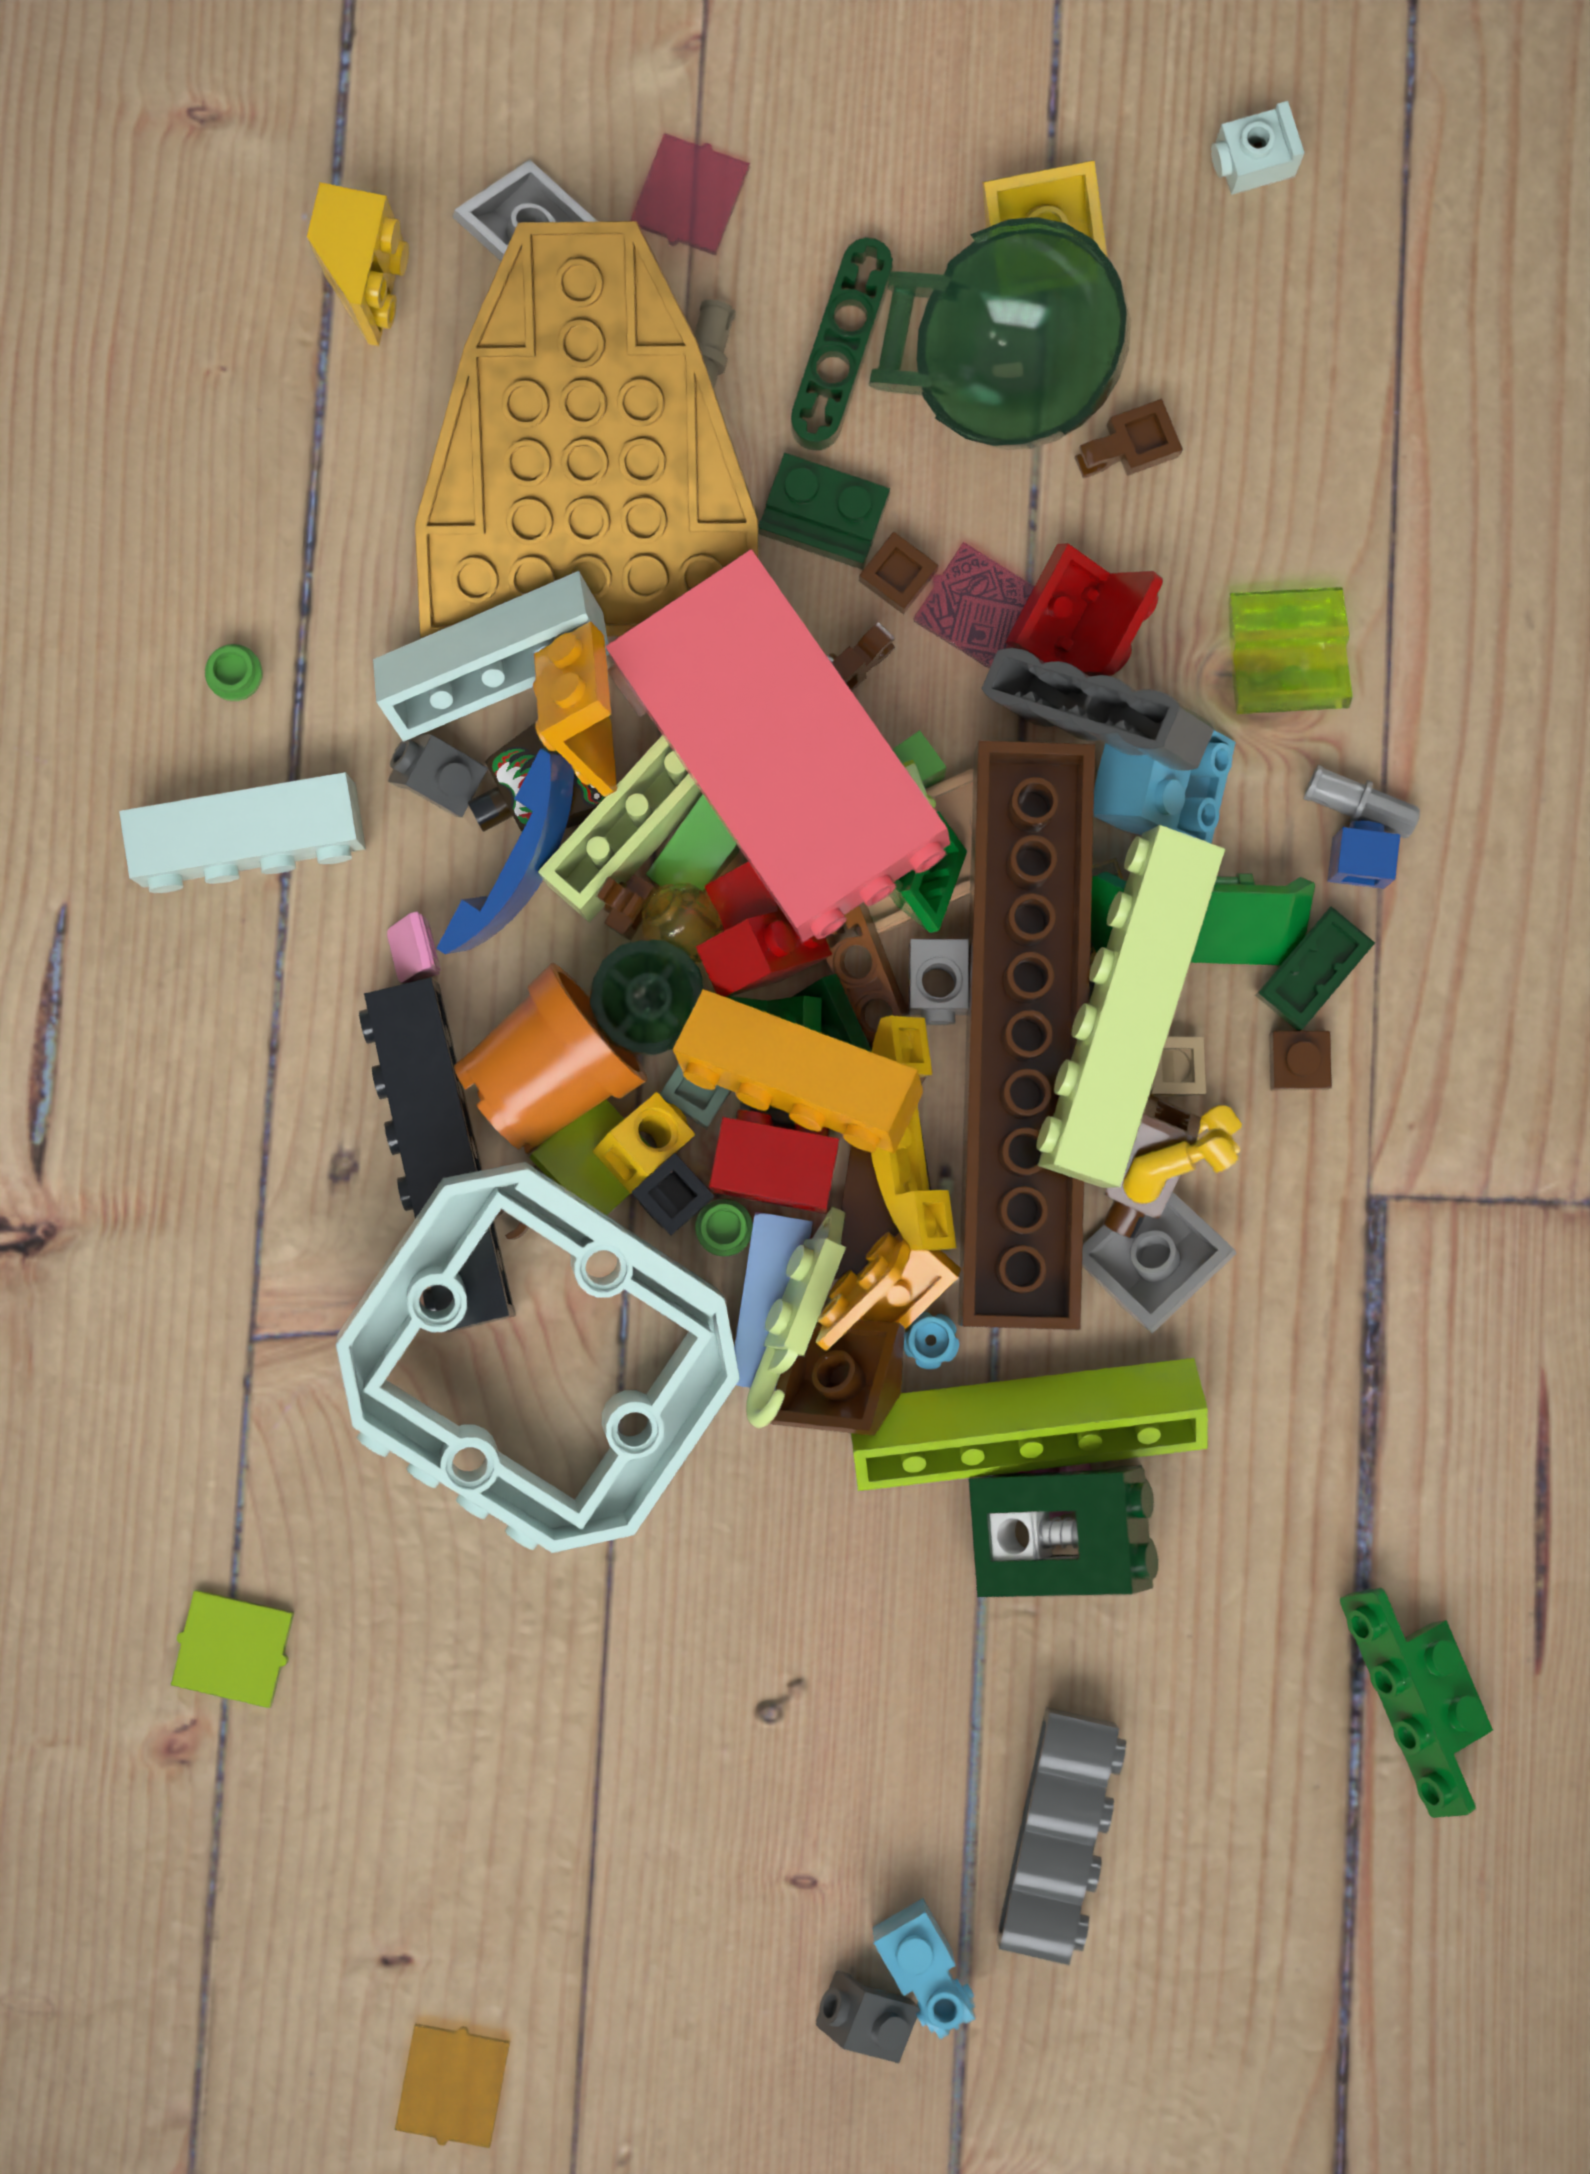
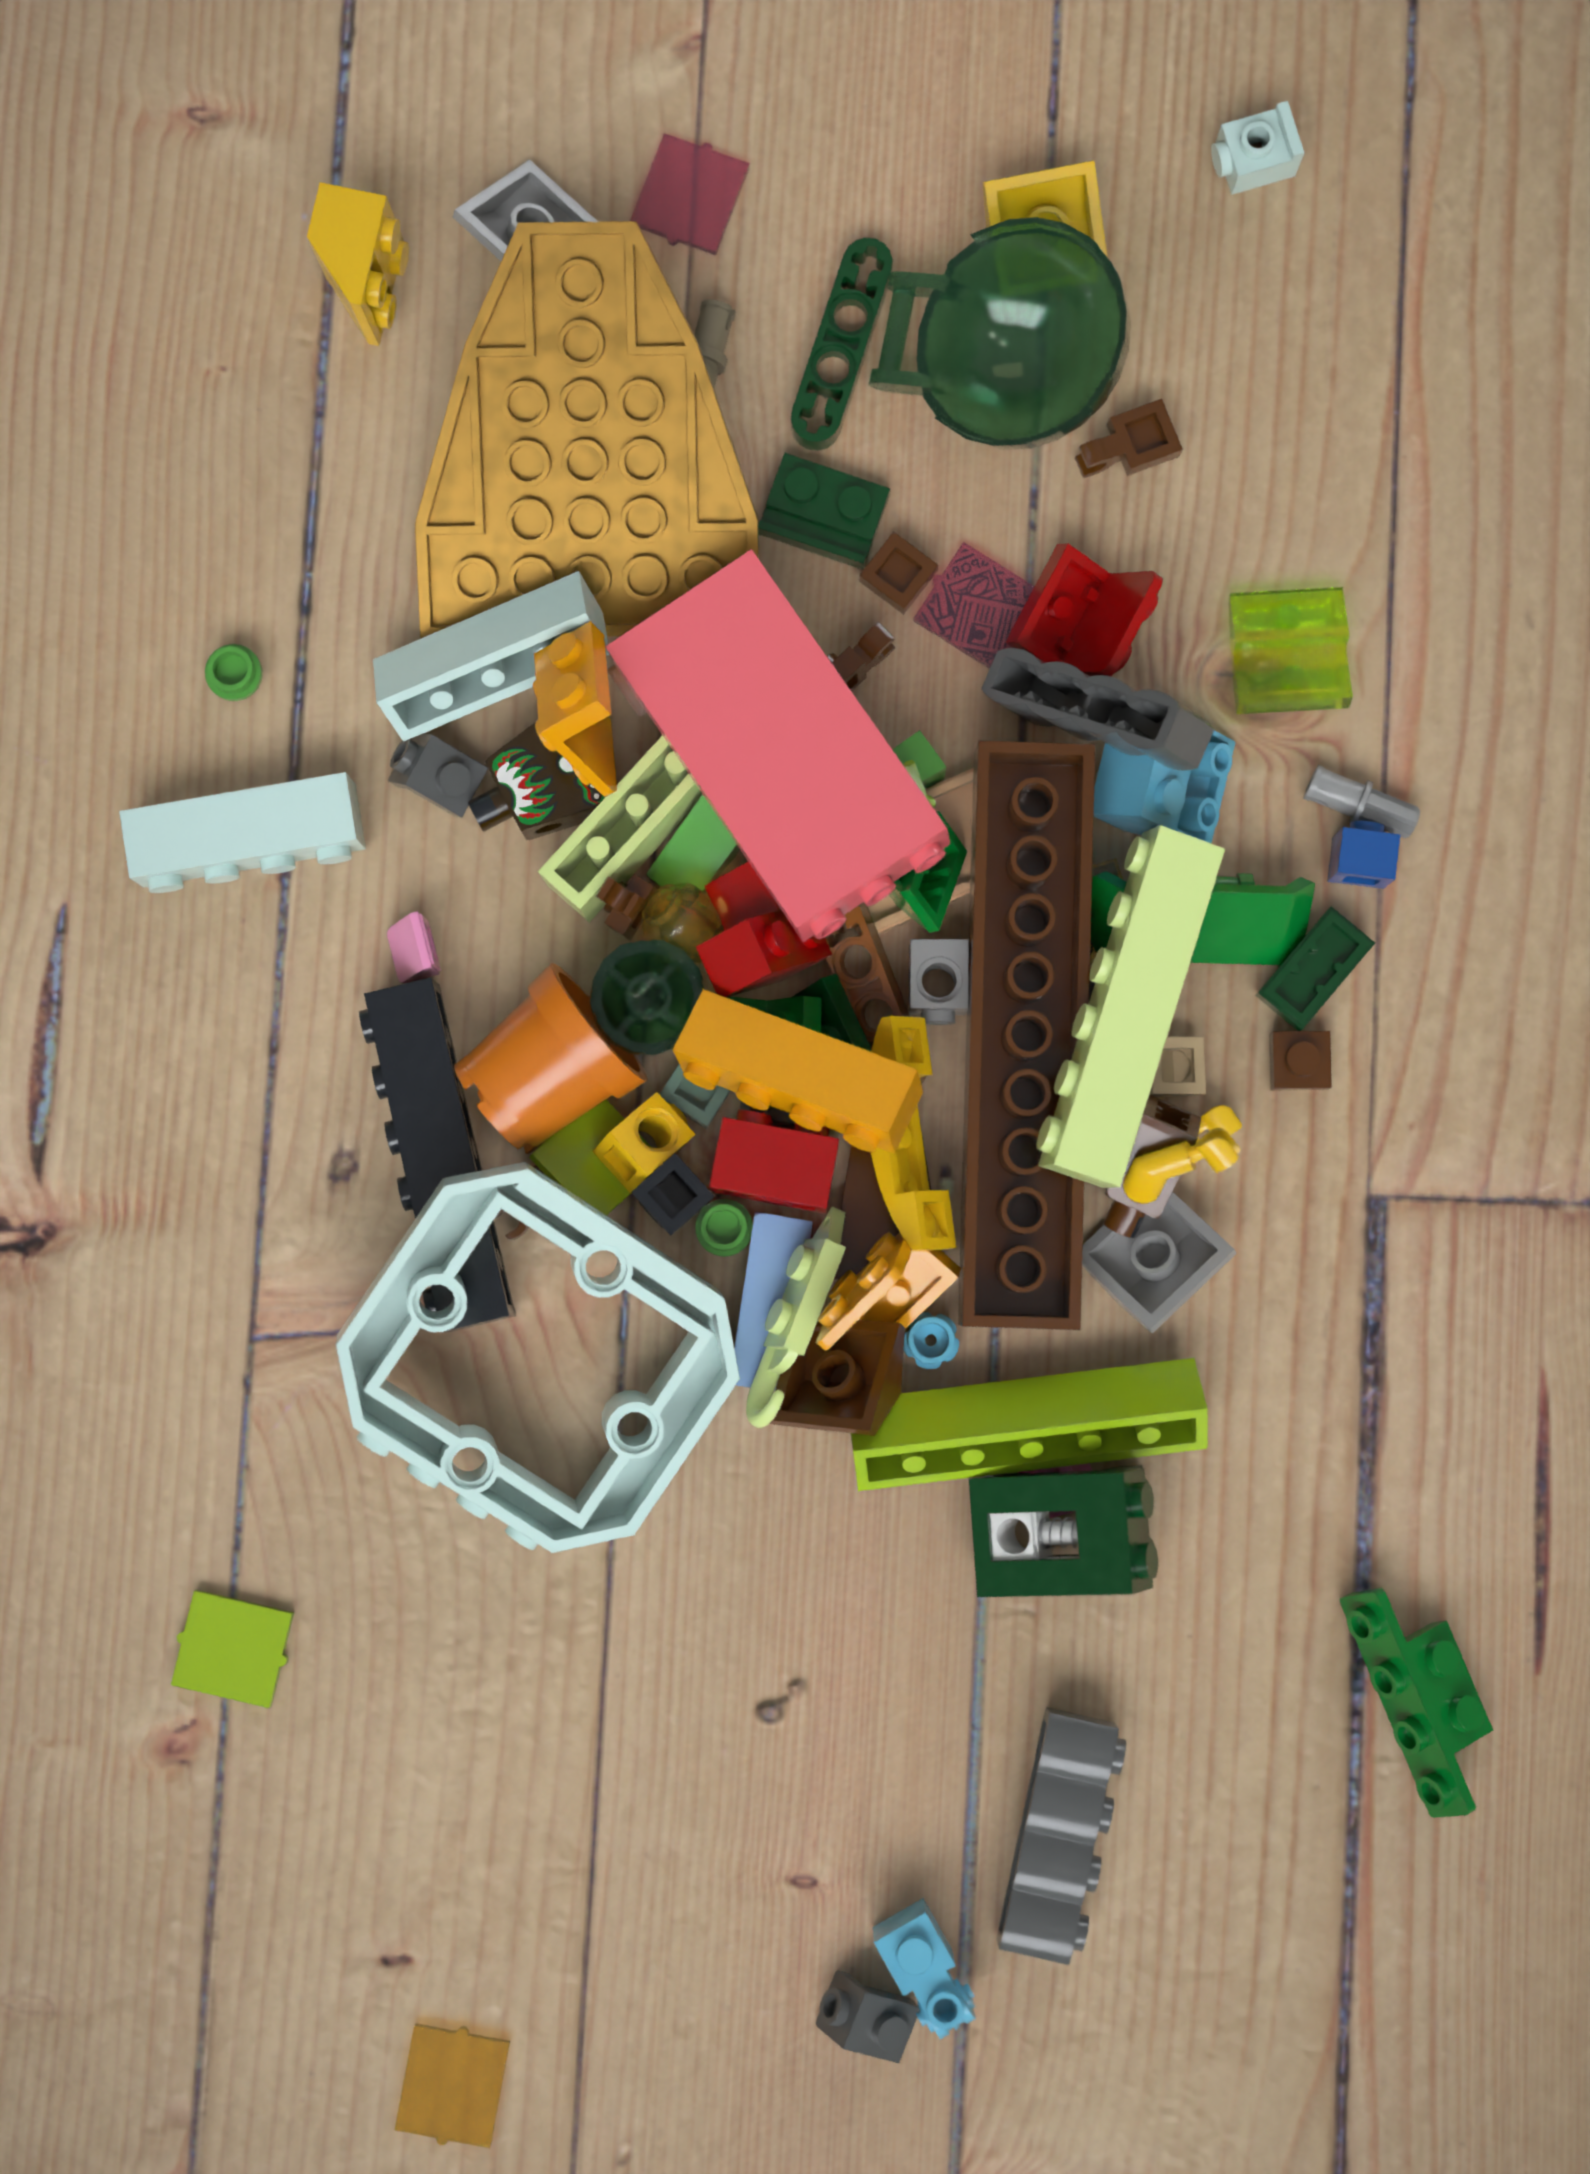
(548, 794): blue slope -> none

